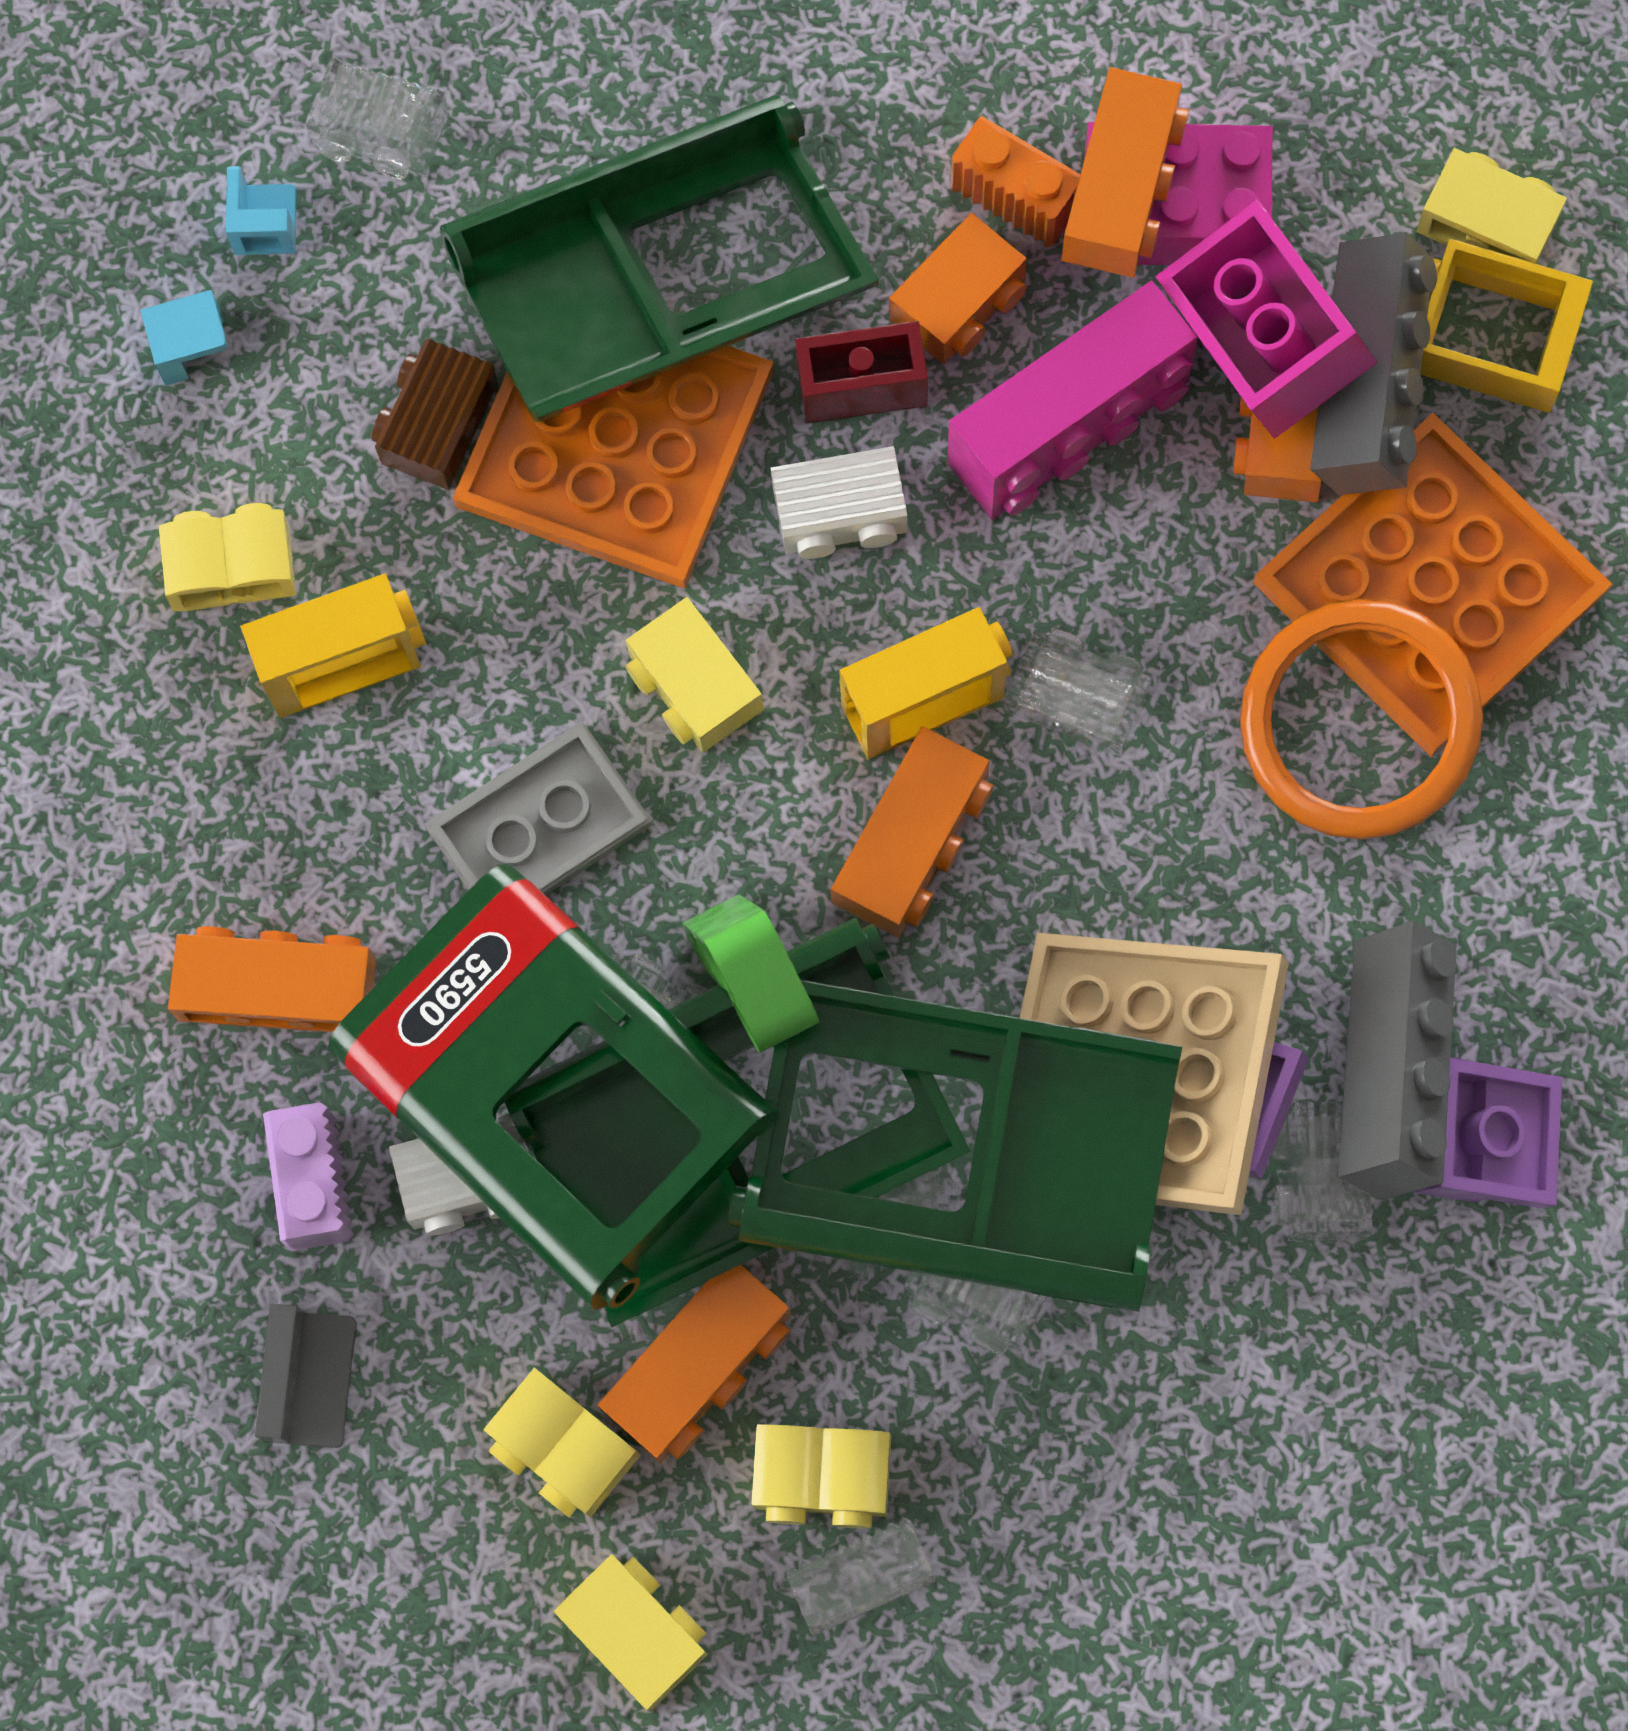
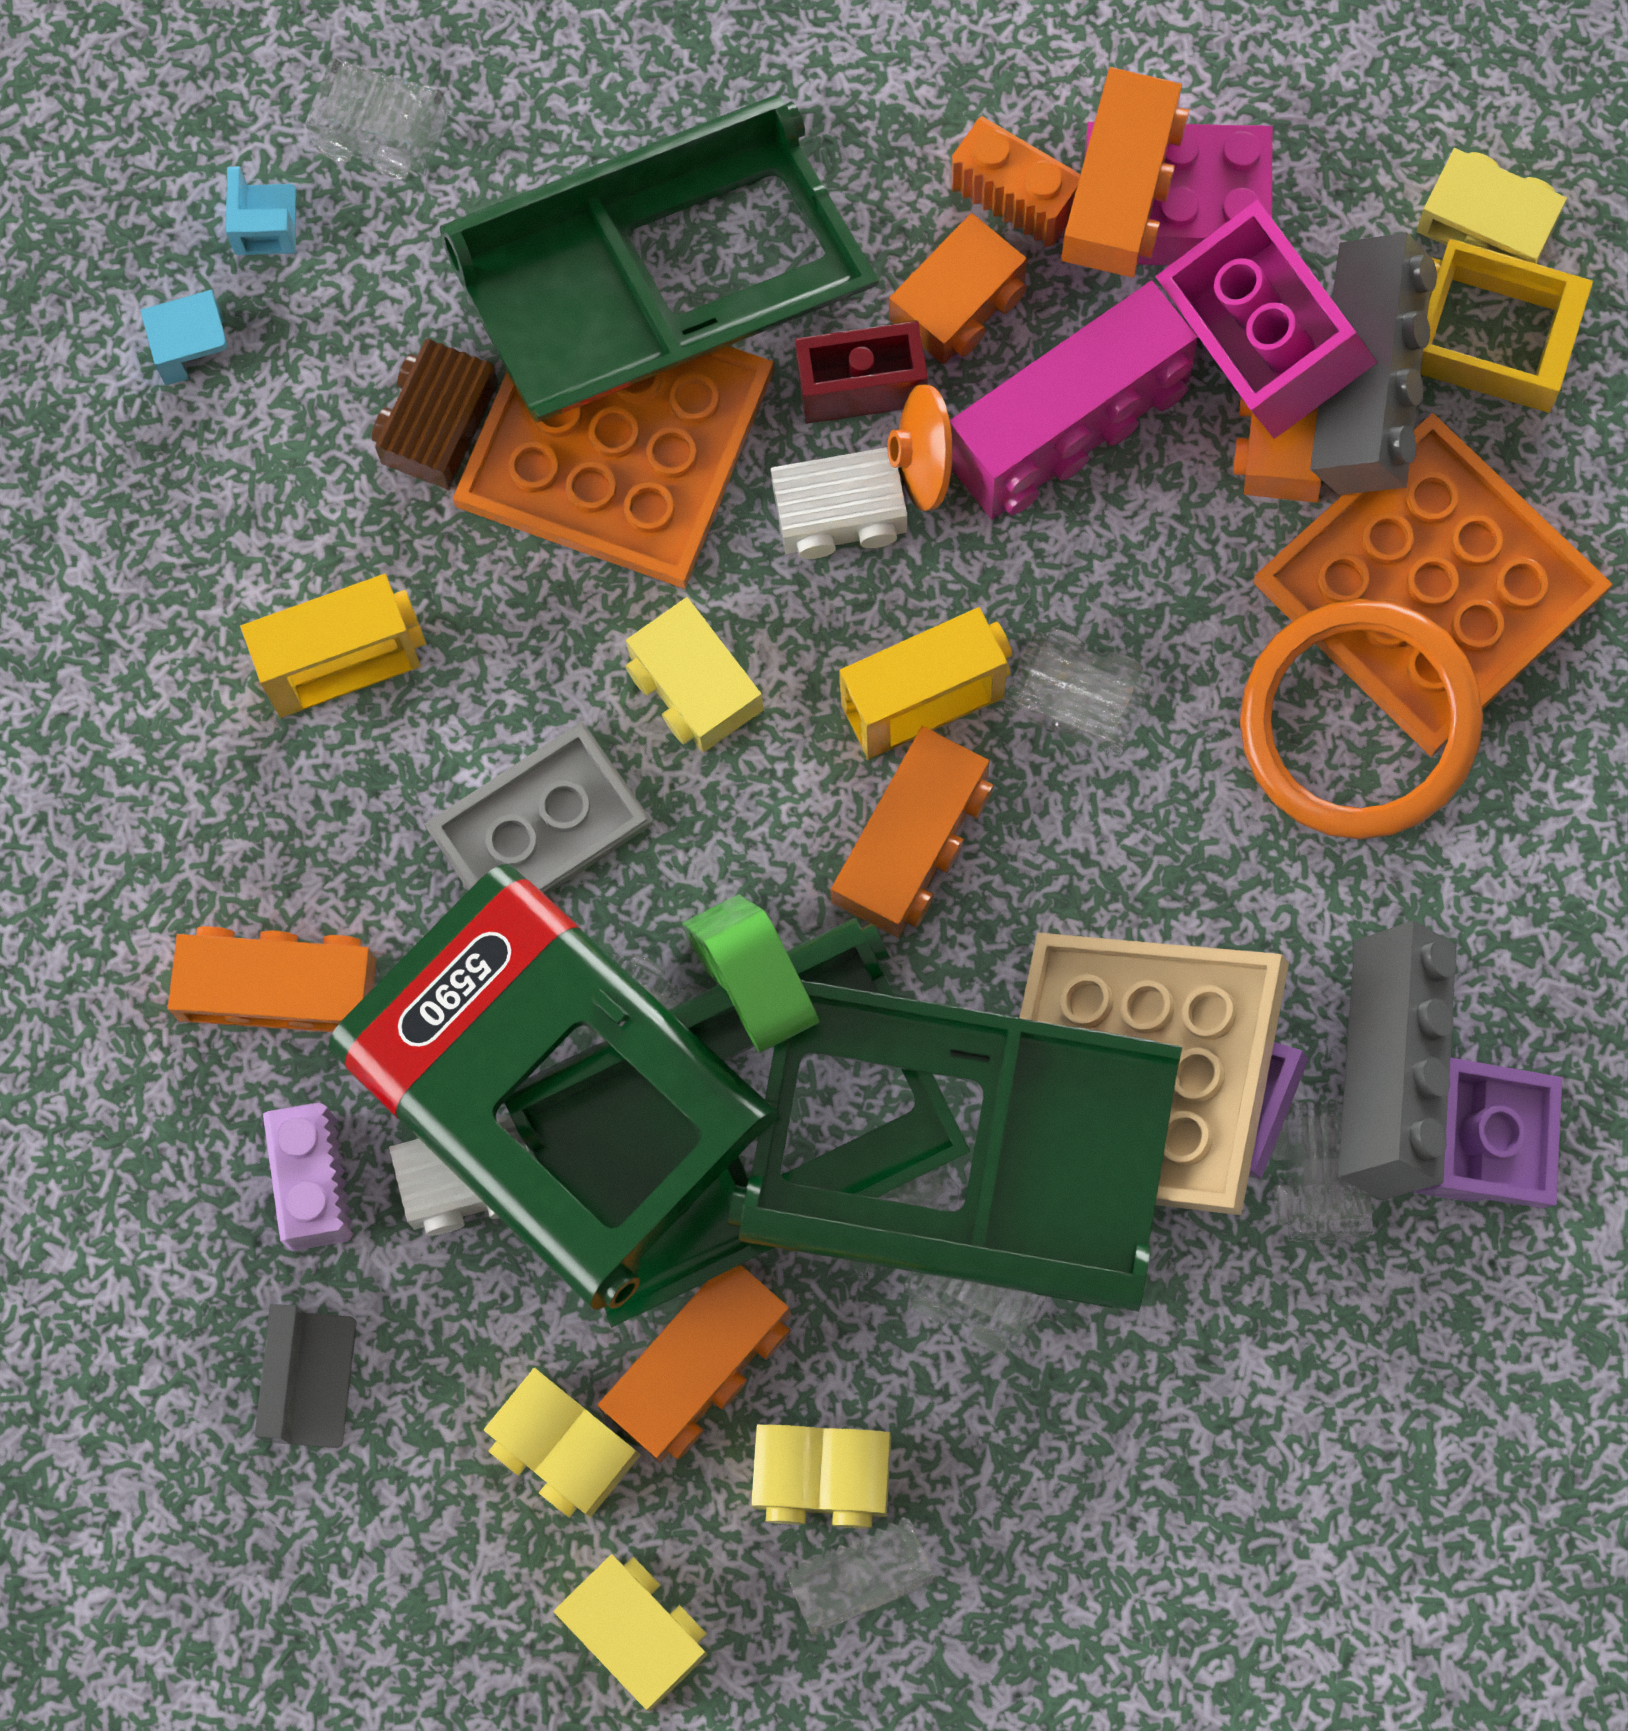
(227, 558): light yellow brick -> none
(923, 447): none -> orange dish

